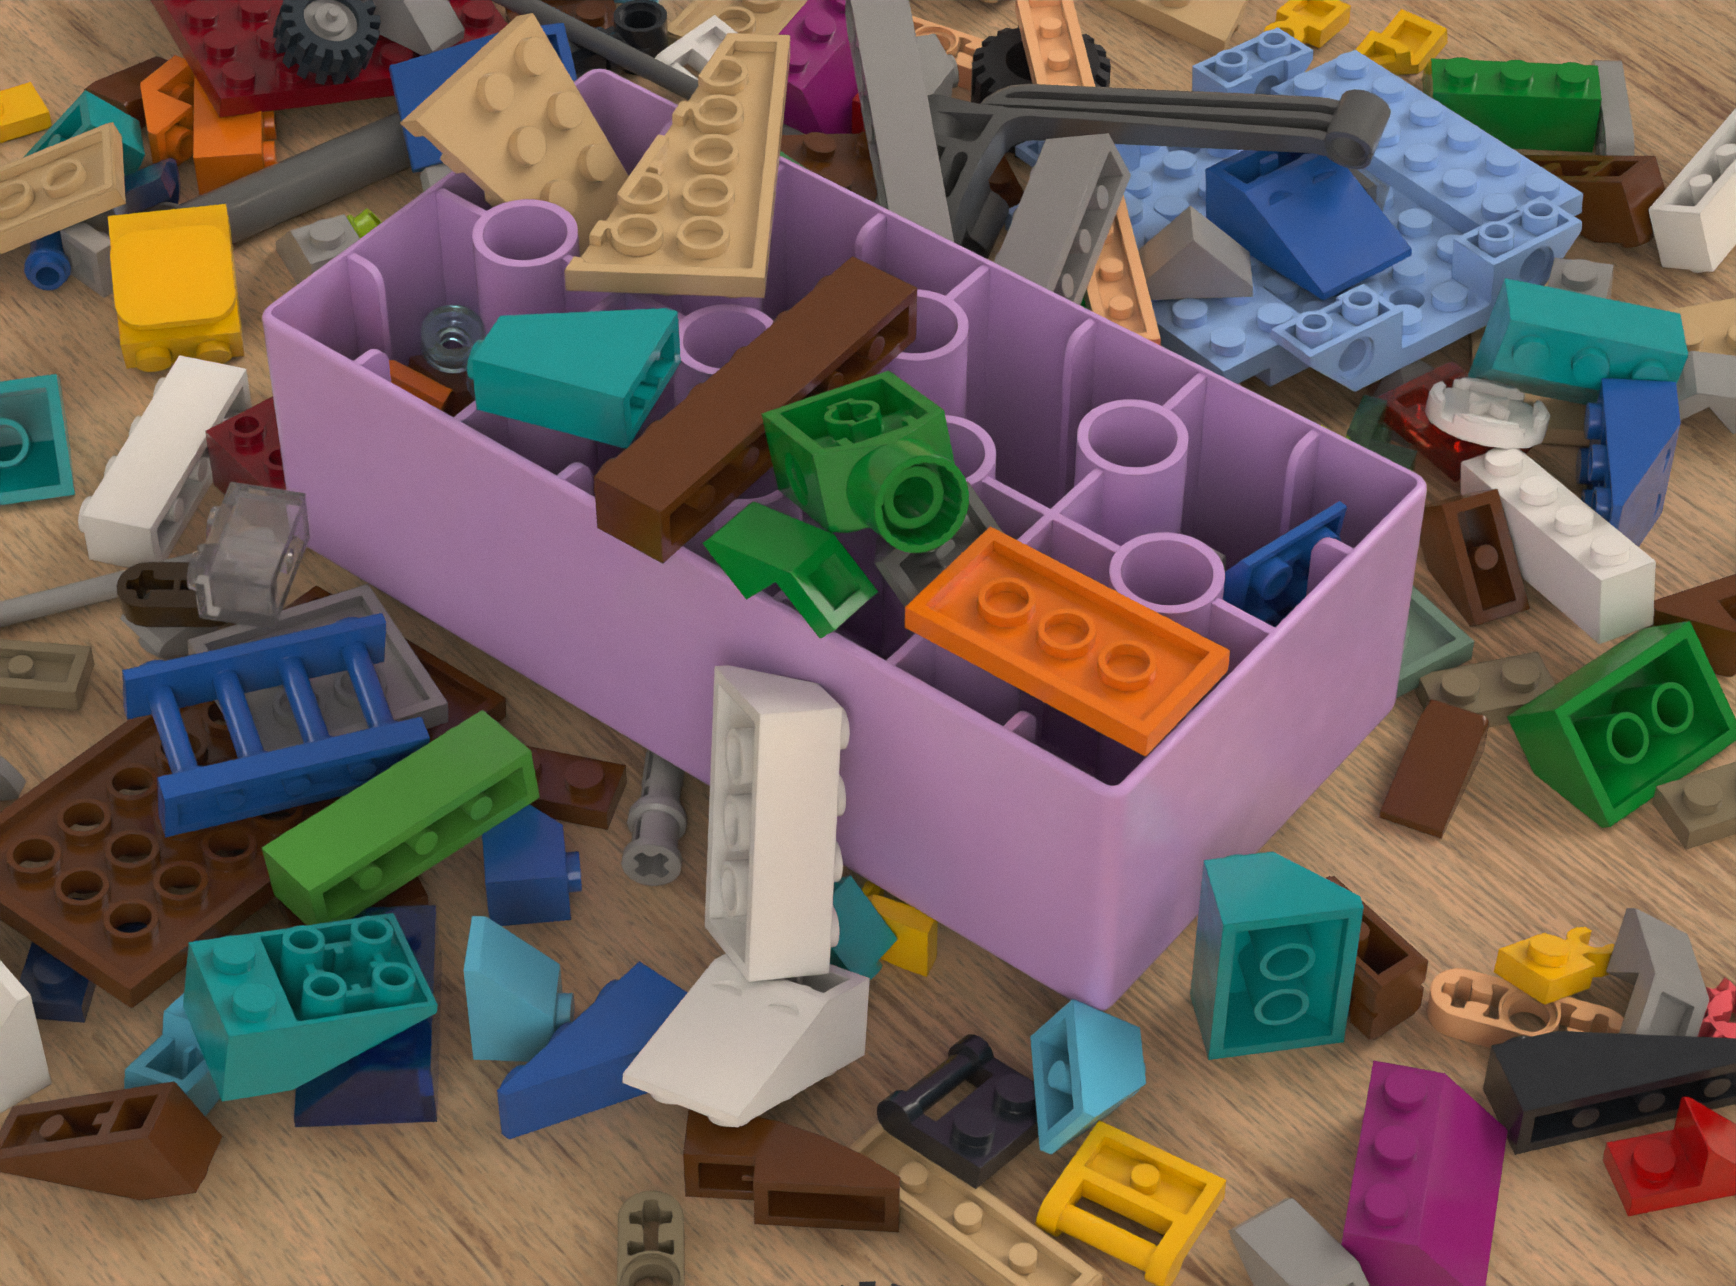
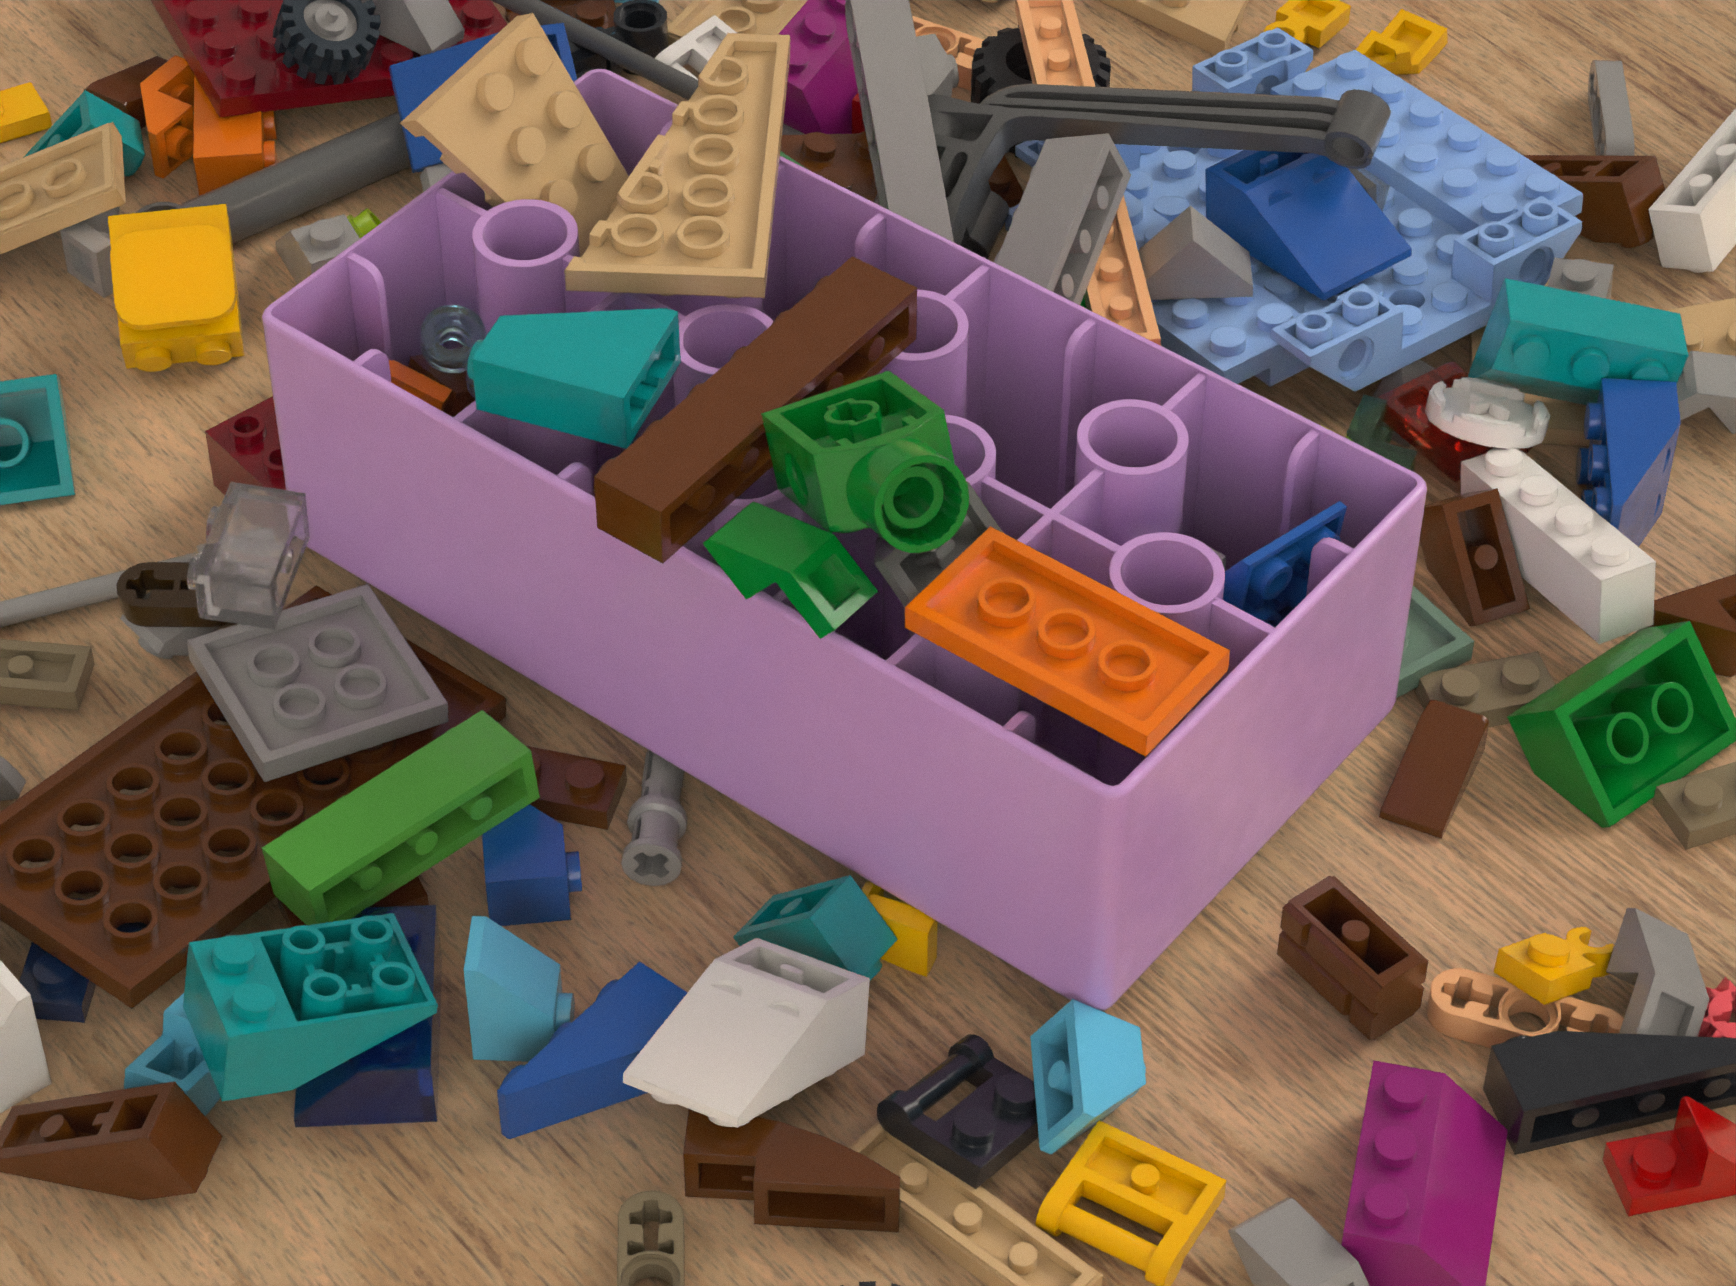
(47, 264): blue pin -> none
(151, 186): dark blue tile -> none
(162, 466): white brick -> none
(283, 777): blue fence -> none
(774, 823): white slope -> none
(1272, 956): teal slope -> none
(1521, 100): green slope -> none

